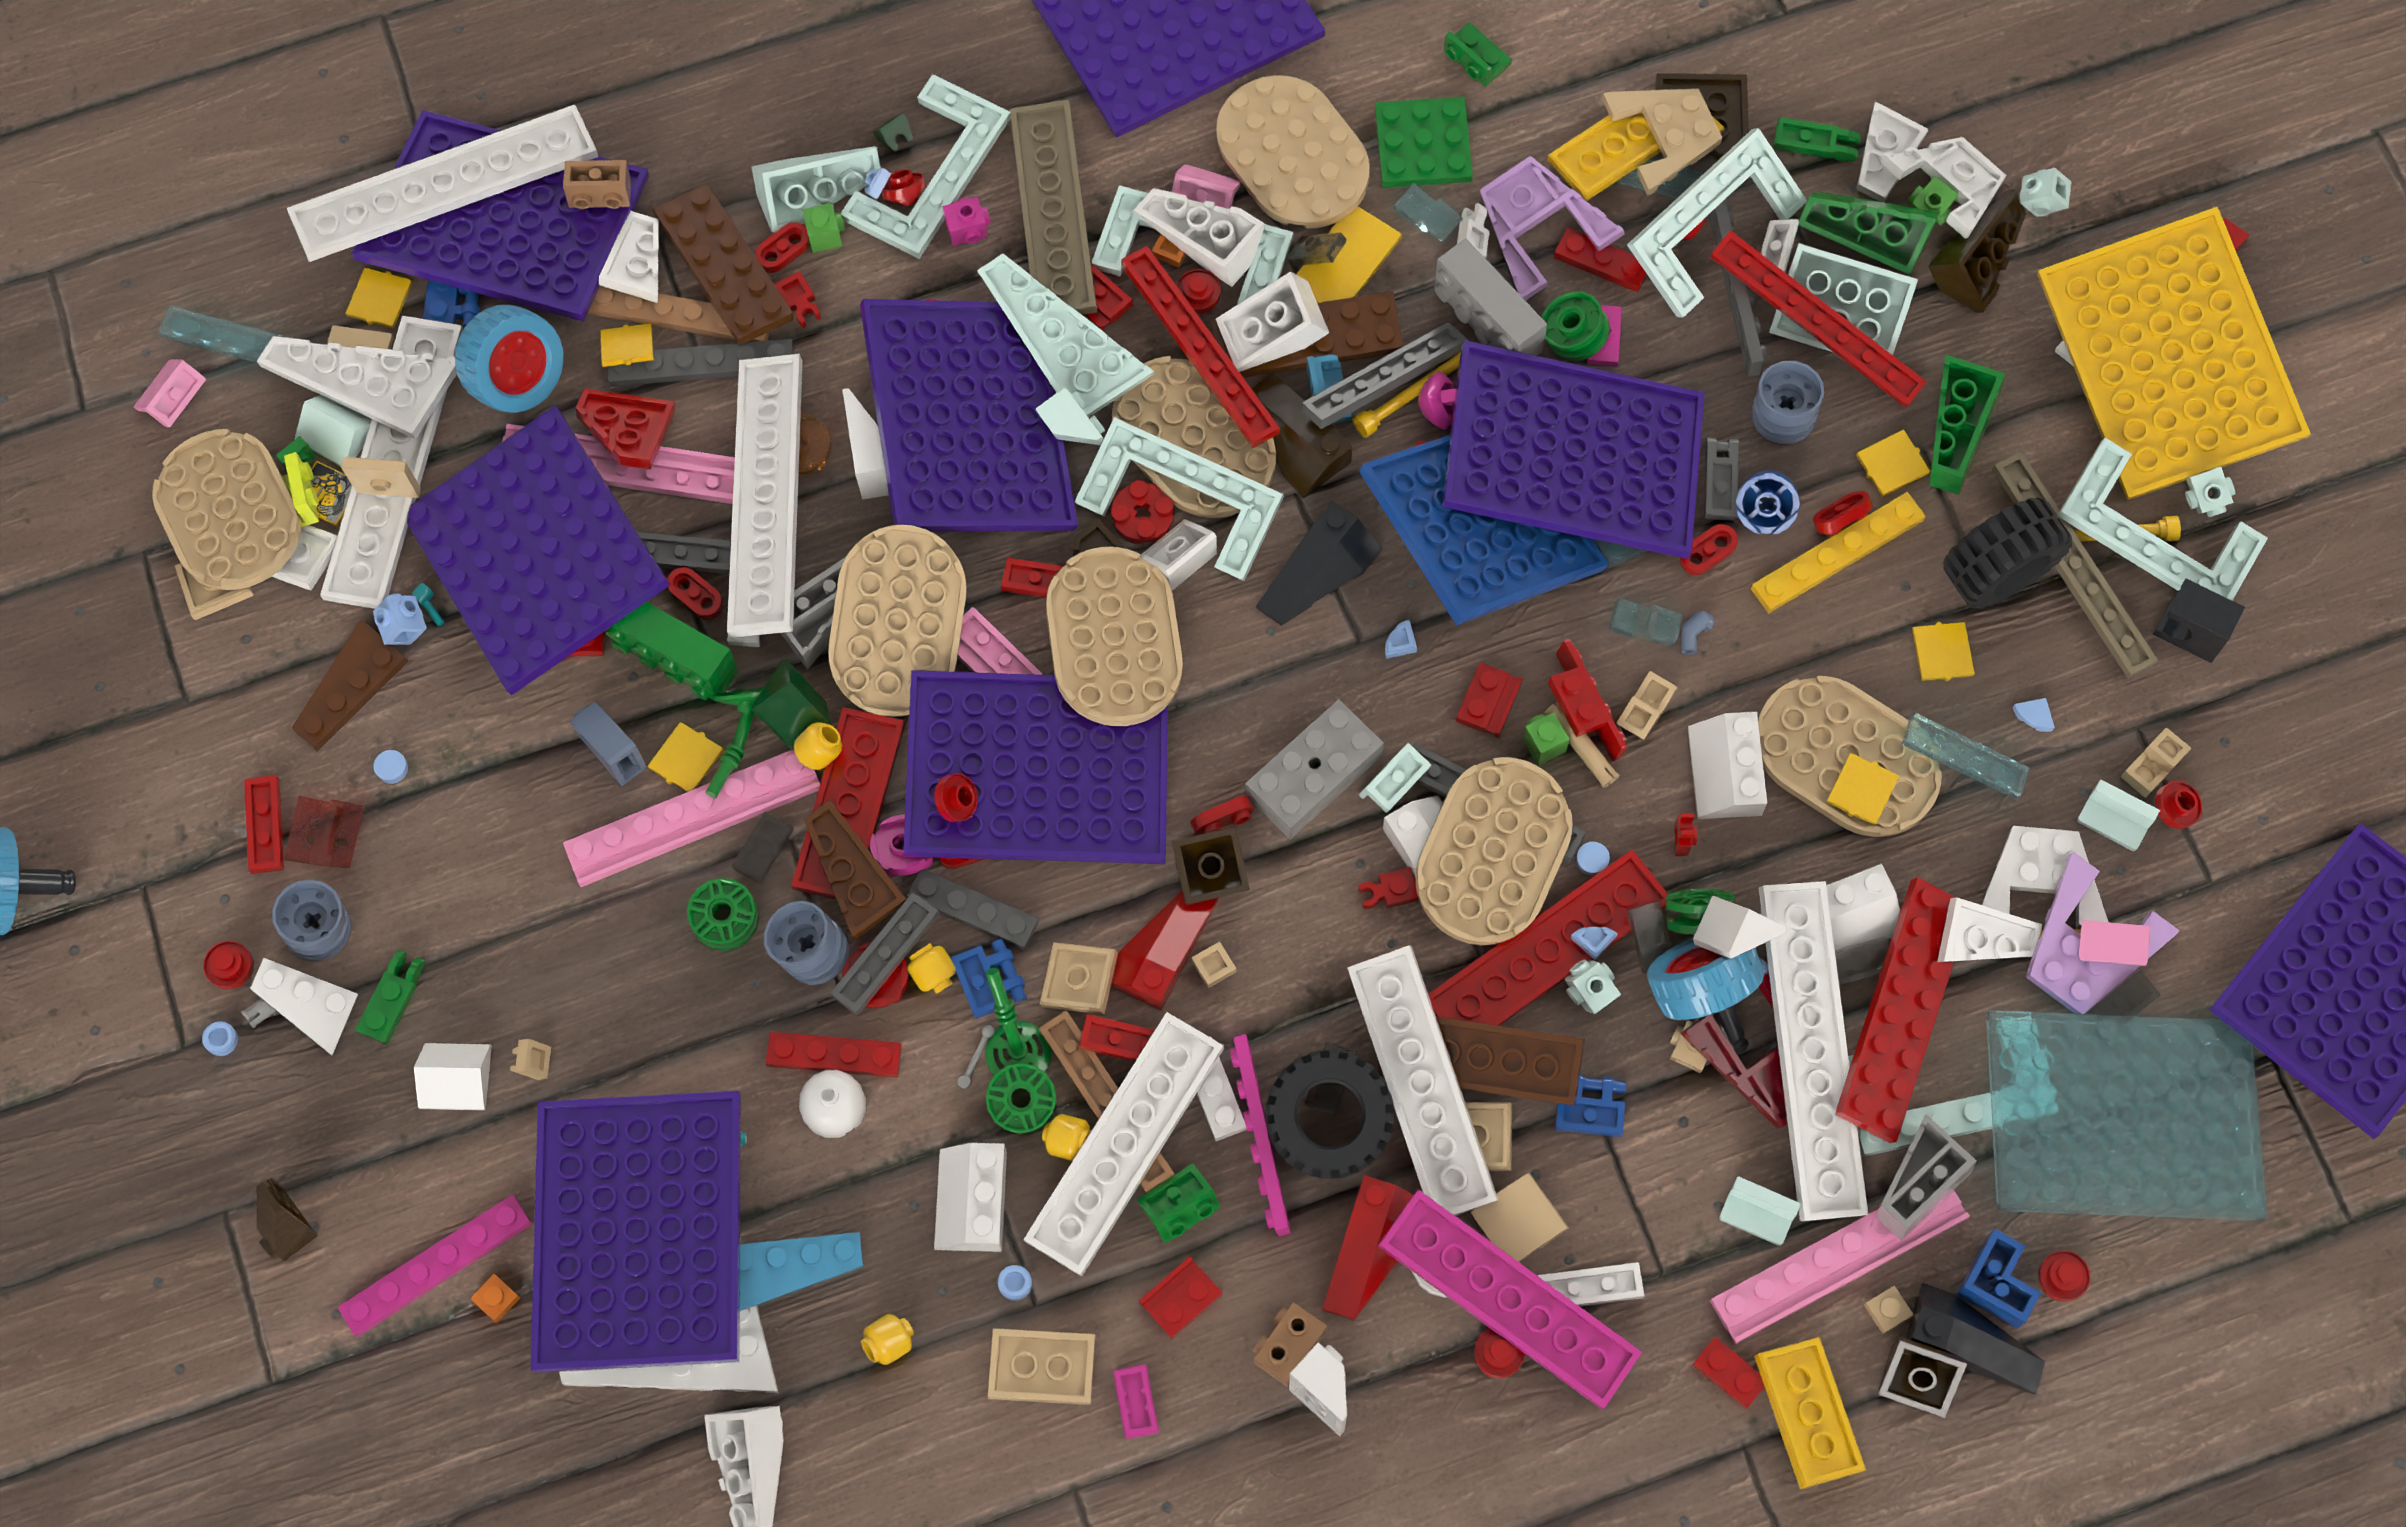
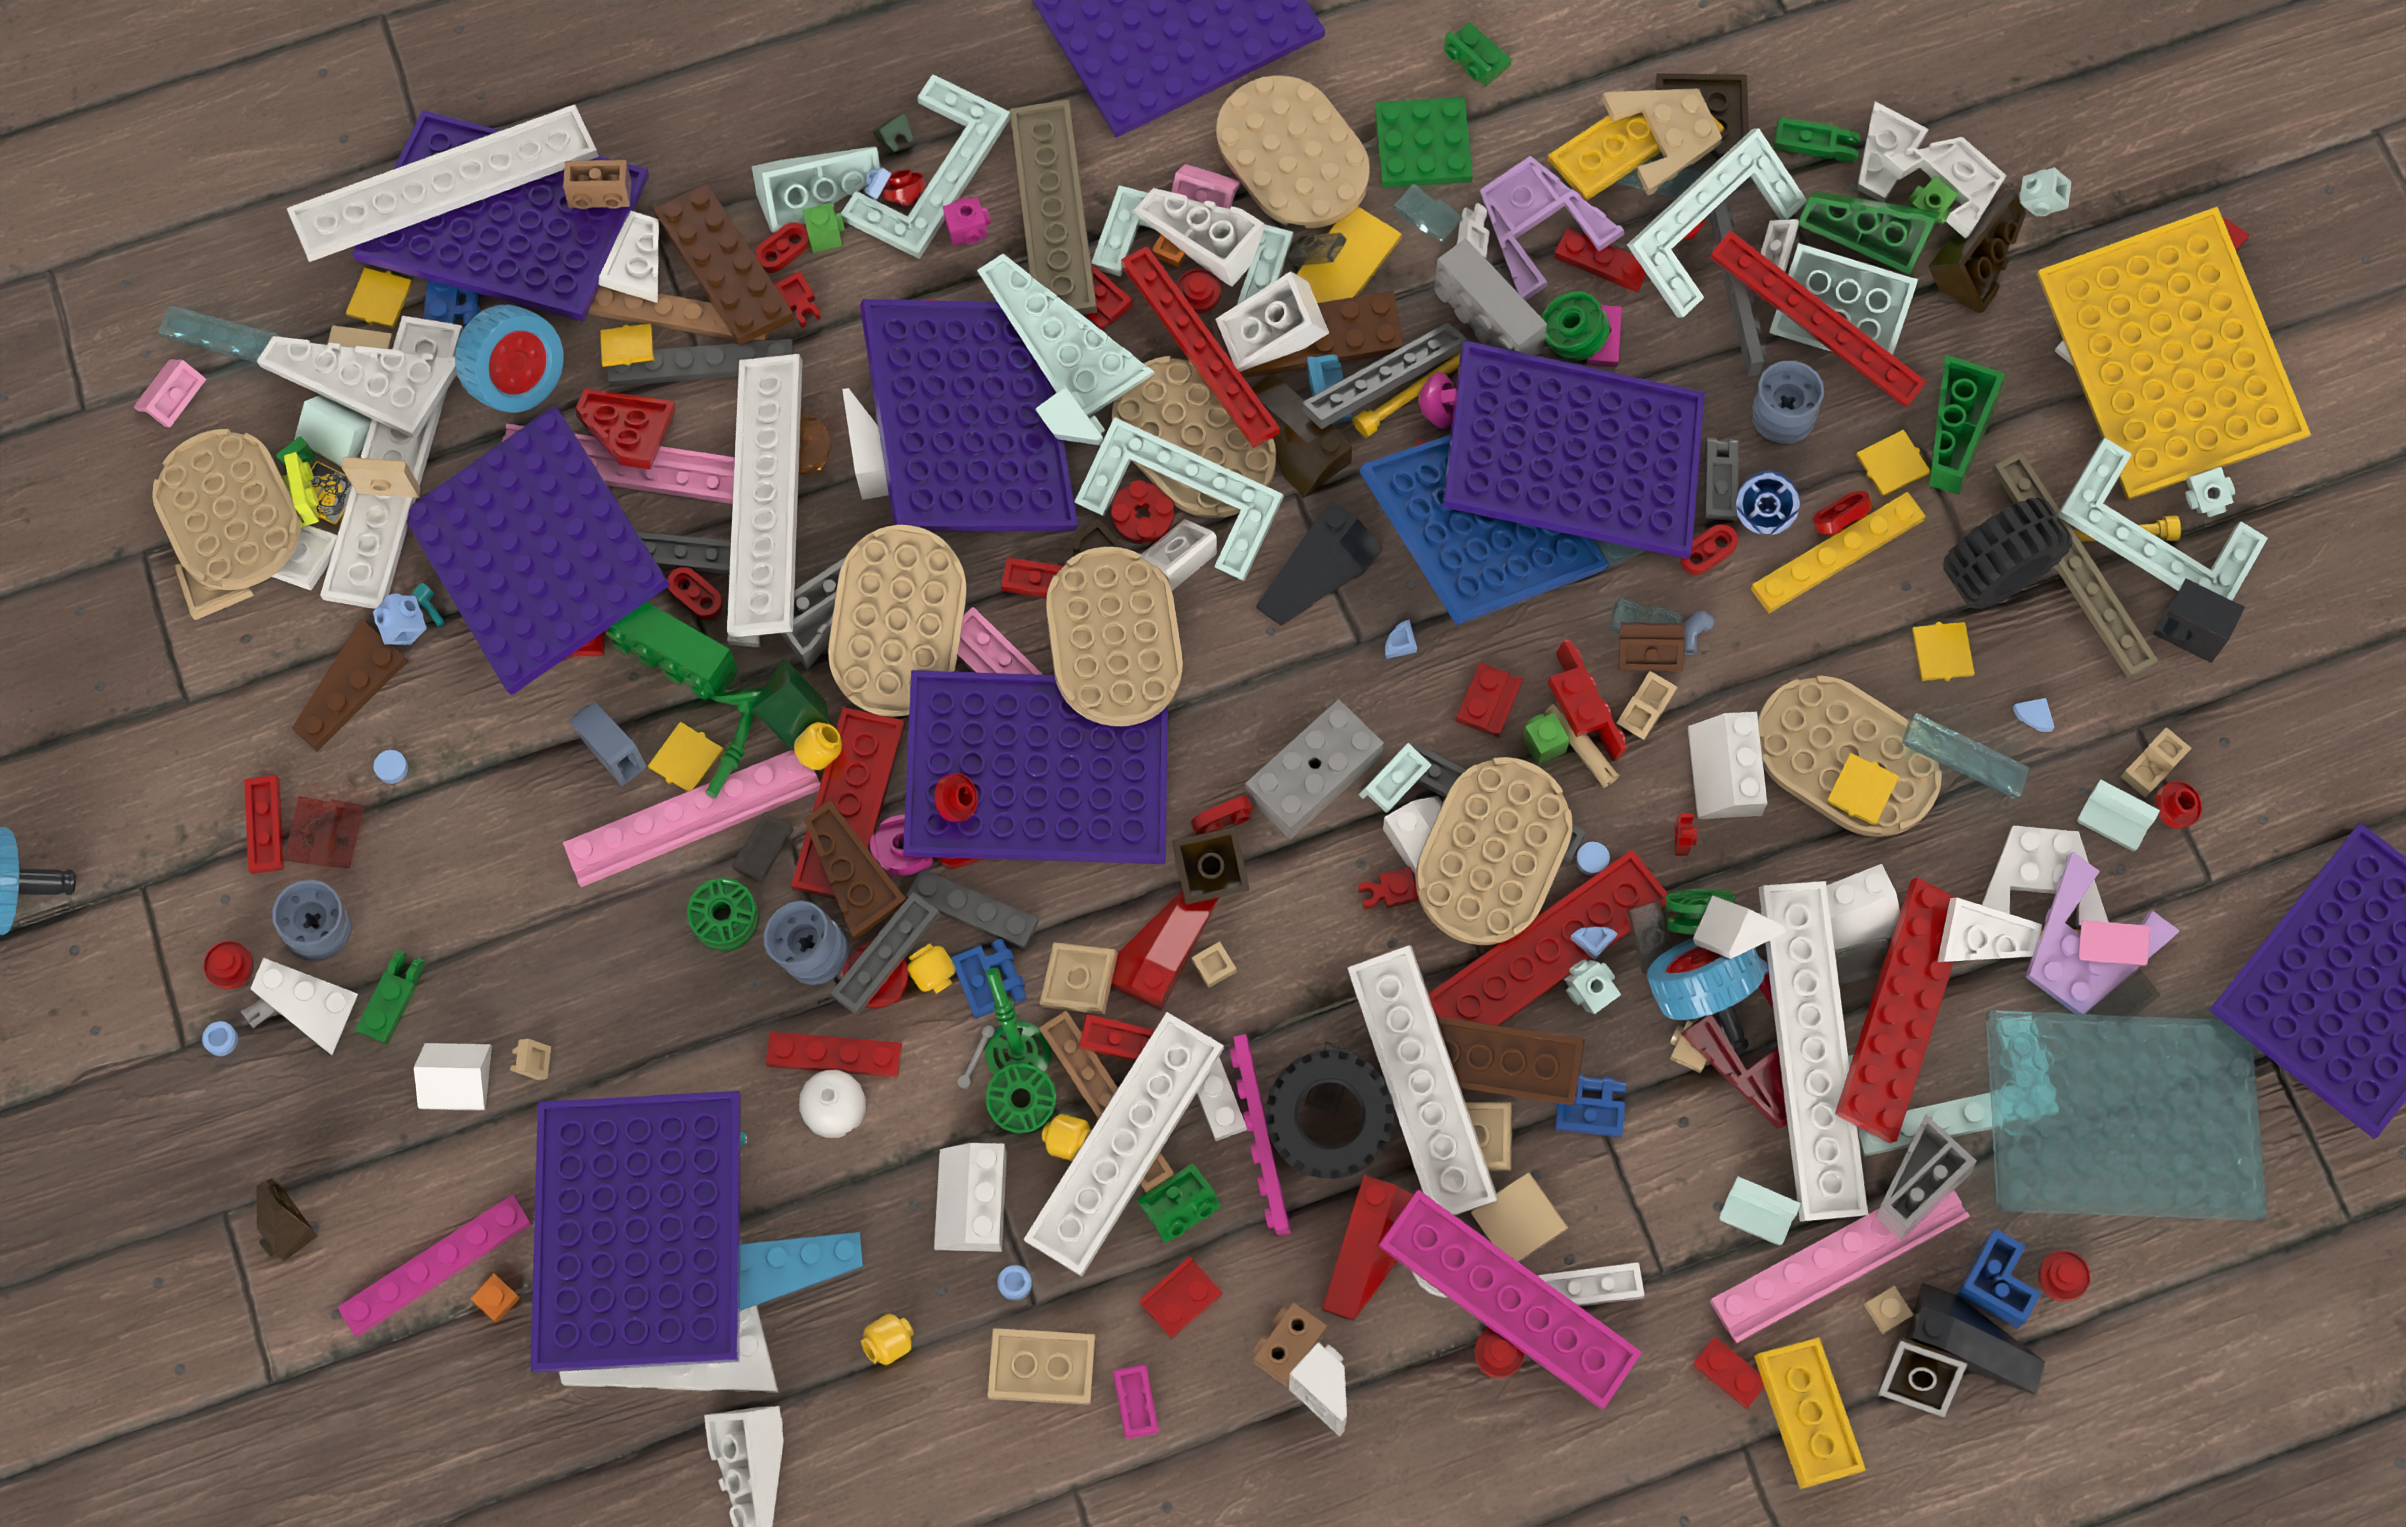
(1651, 646): none -> reddish brown plate

